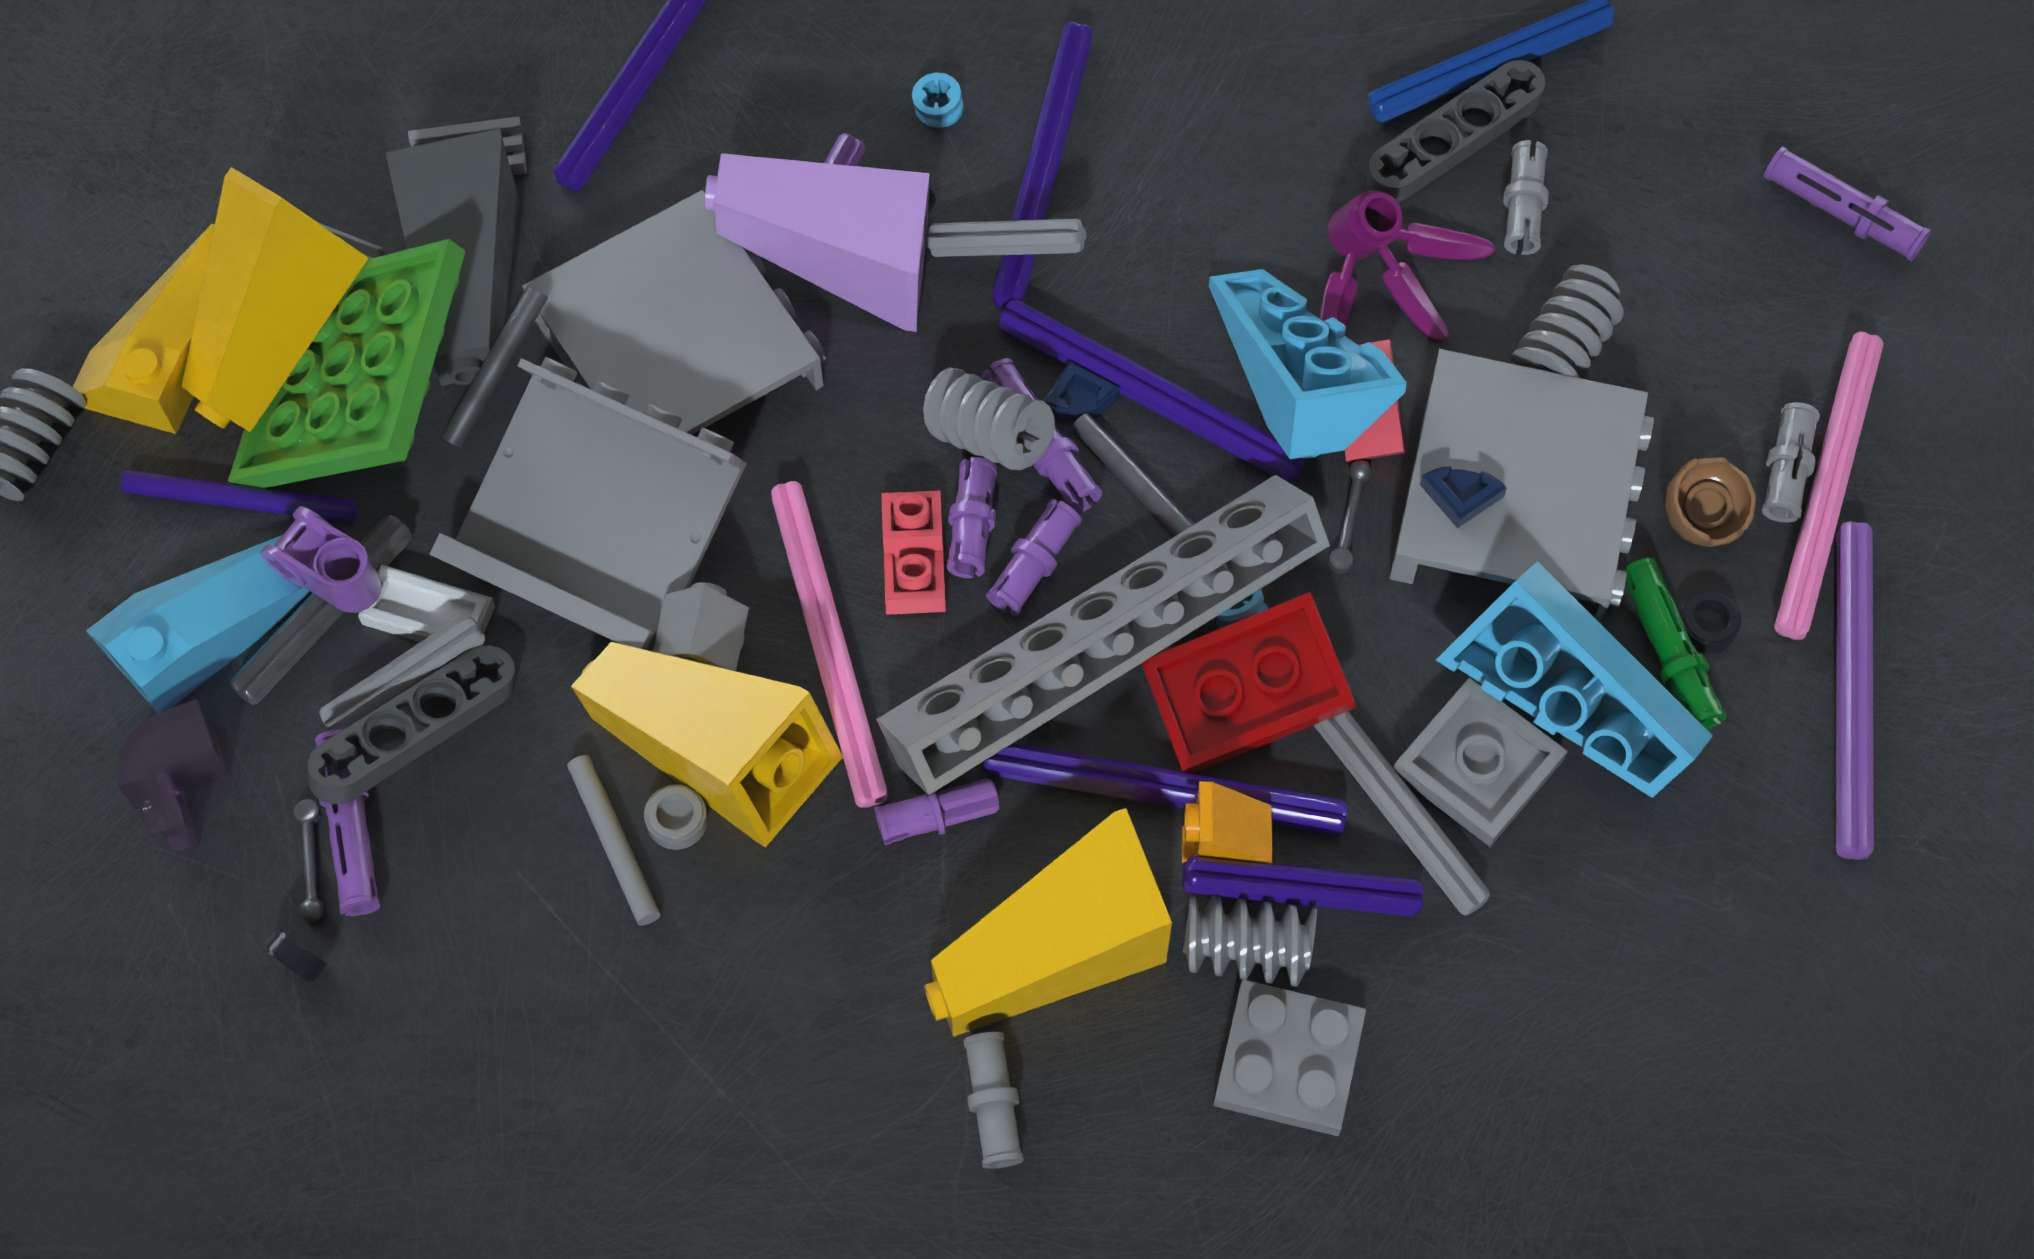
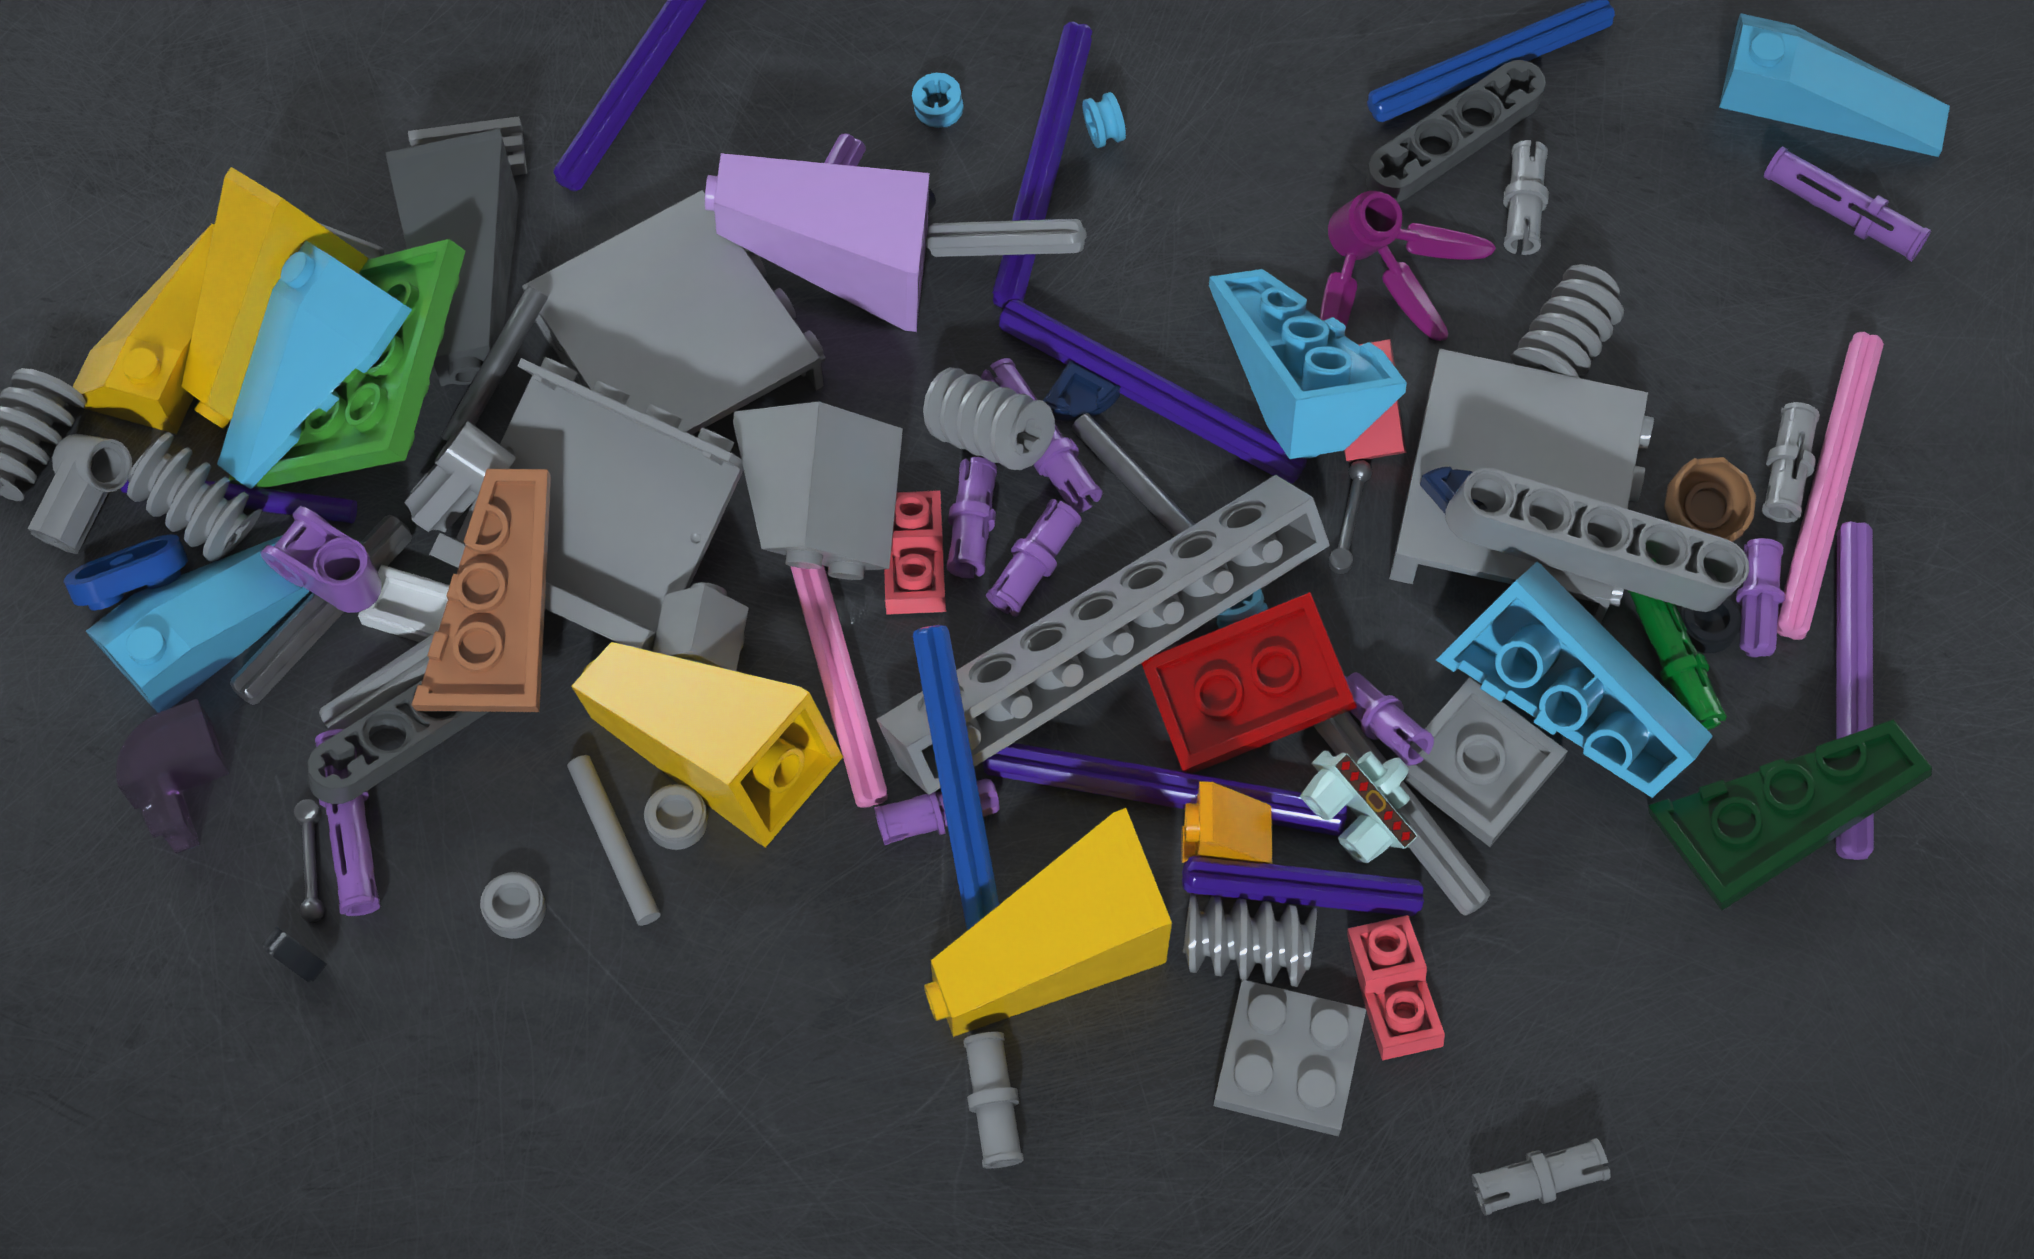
(78, 490): none -> light grey piece
(107, 578): none -> blue plate
(189, 499): none -> light grey piece
(311, 338): none -> medium azure wedge
(455, 478): none -> light grey piece
(494, 614): none -> nougat wing
(513, 905): none -> light grey tile
(821, 485): none -> light grey slope
(956, 772): none -> blue axle
(1104, 120): none -> medium azure bush
(1343, 783): none -> light aqua hips
(1385, 720): none -> medium lavender axle
(1395, 987): none -> coral slope
(1541, 1176): none -> light grey pin
(1623, 532): none -> light grey beam
(1761, 597): none -> medium lavender axle
(1771, 819): none -> dark green wing
(1812, 84): none -> medium azure wedge

